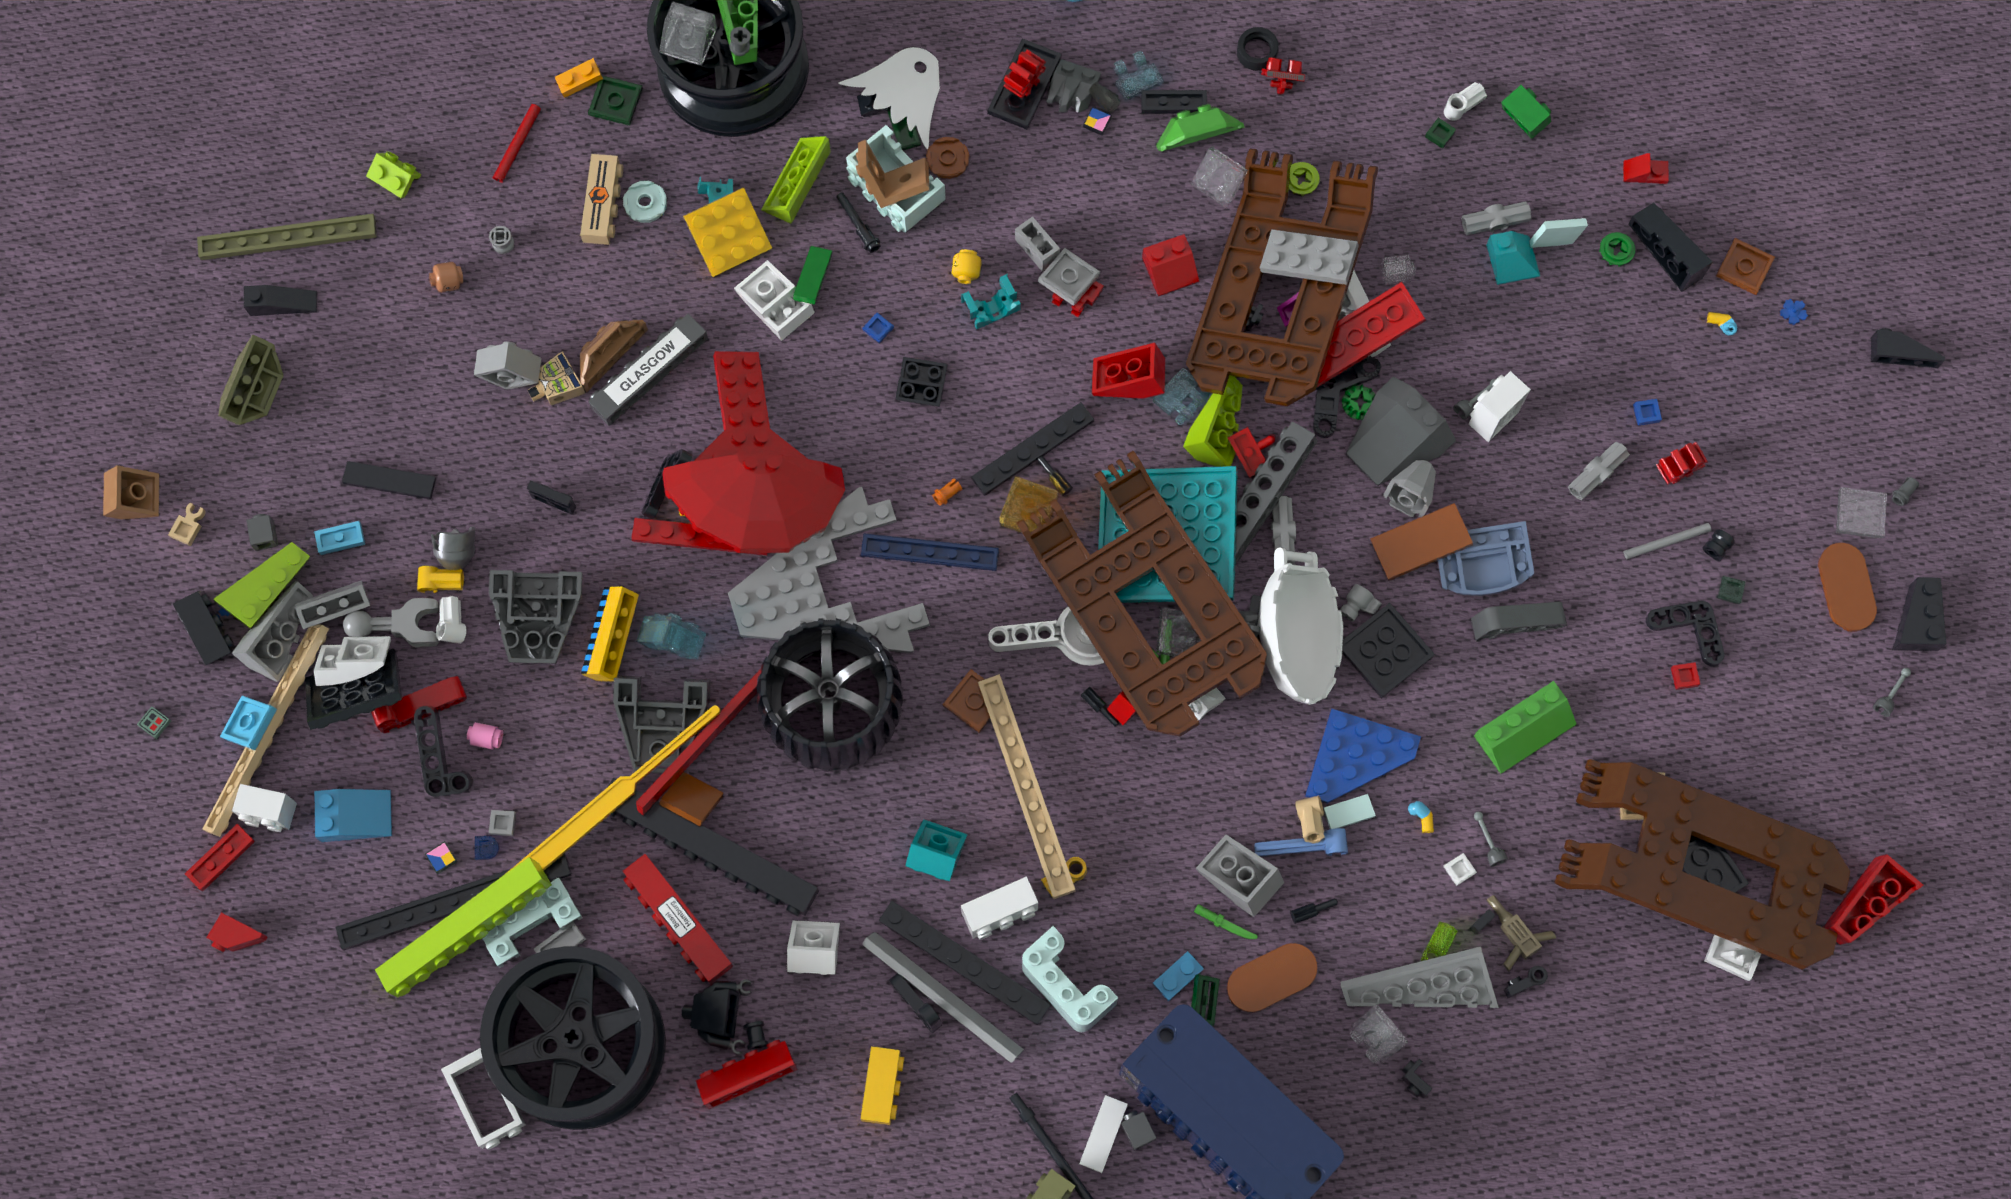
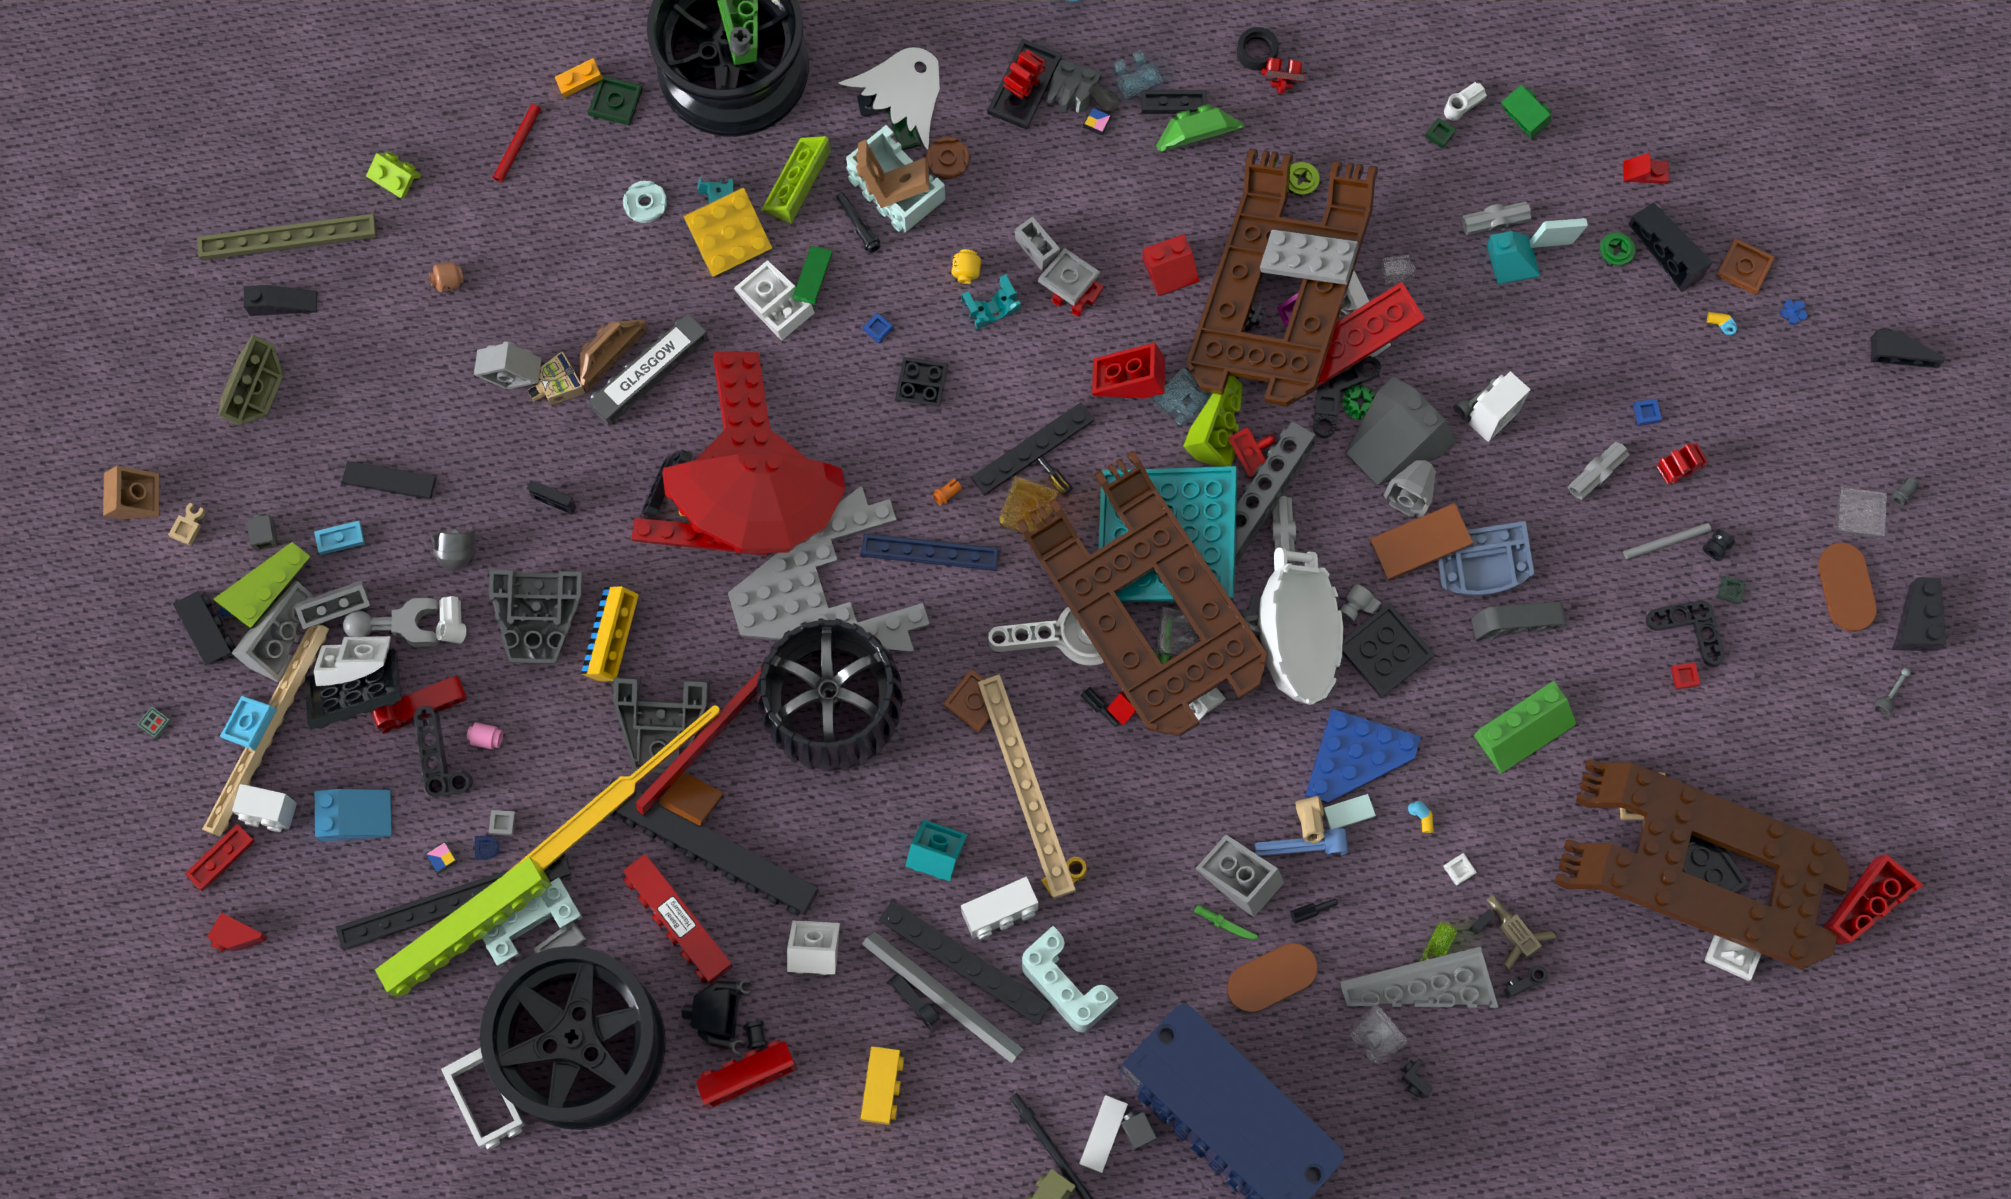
(435, 579): yellow piece -> none
(501, 244): light grey wheel -> none
(600, 199): tan brick -> none
(671, 634): clear light blue brick -> none
(687, 33): clear slope -> none
(1178, 976): dark azure plate -> none
(1200, 997): dark green tile -> none
(1219, 177): clear plate -> none
(1495, 853): hinge -> none

